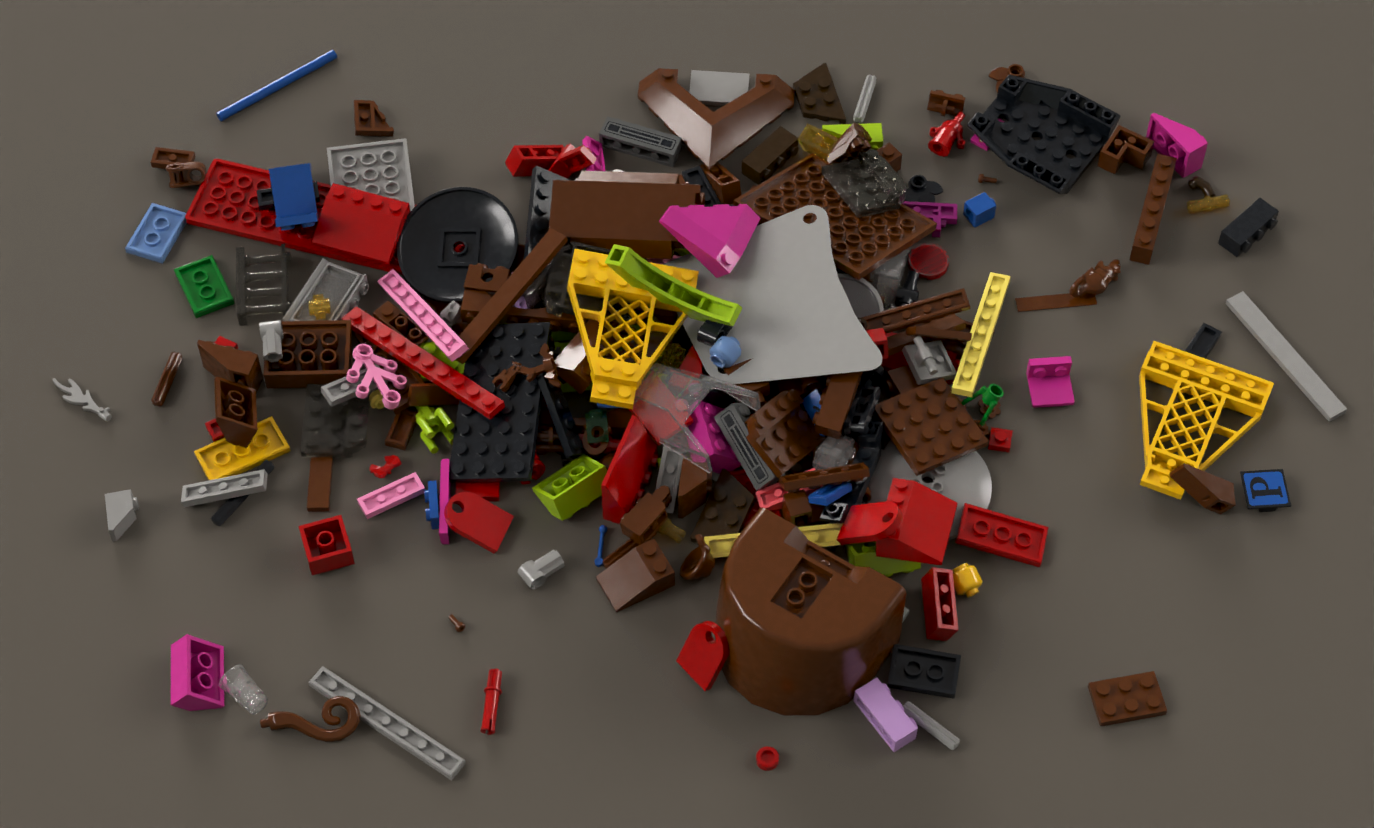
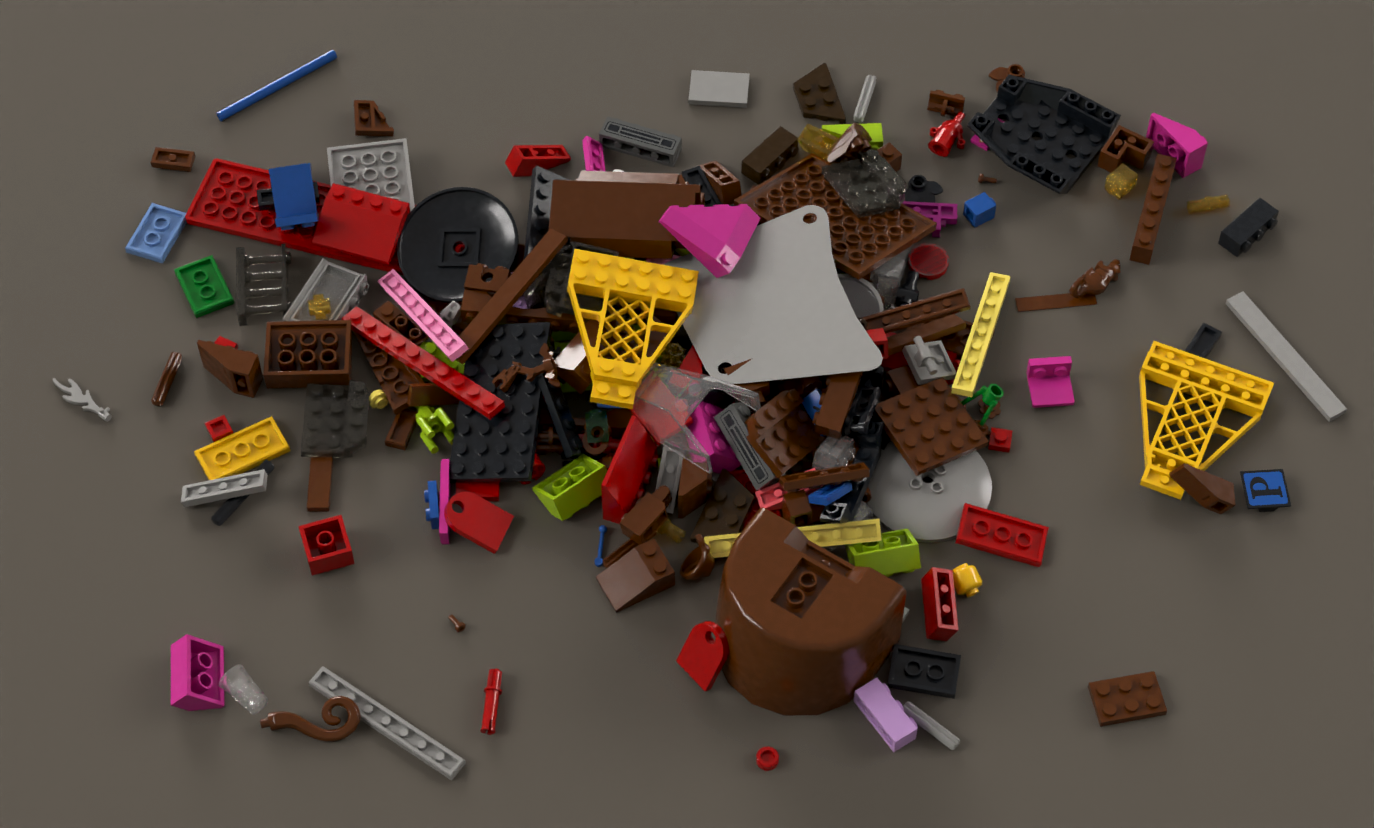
(121, 512): light grey slope -> none
(181, 174): reddish brown piece -> none
(235, 411): reddish brown slope -> none
(271, 335): light grey piece -> none
(342, 390): light grey plate -> none
(364, 355): bright pink plant -> none
(391, 462): red piece -> none
(391, 495): bright pink plate -> none
(536, 572): light grey piece -> none
(572, 160): red bracket -> none
(670, 290): lime arch -> none
(711, 332): black piece -> none
(720, 132): reddish brown wedge -> none
(725, 351): medium blue head -> none
(870, 522): red tile -> none
(924, 524): red slope -> none
(939, 334): reddish brown tile -> none
(1121, 181): none -> clear yellow brick
(1203, 185): dark brown arm -> none

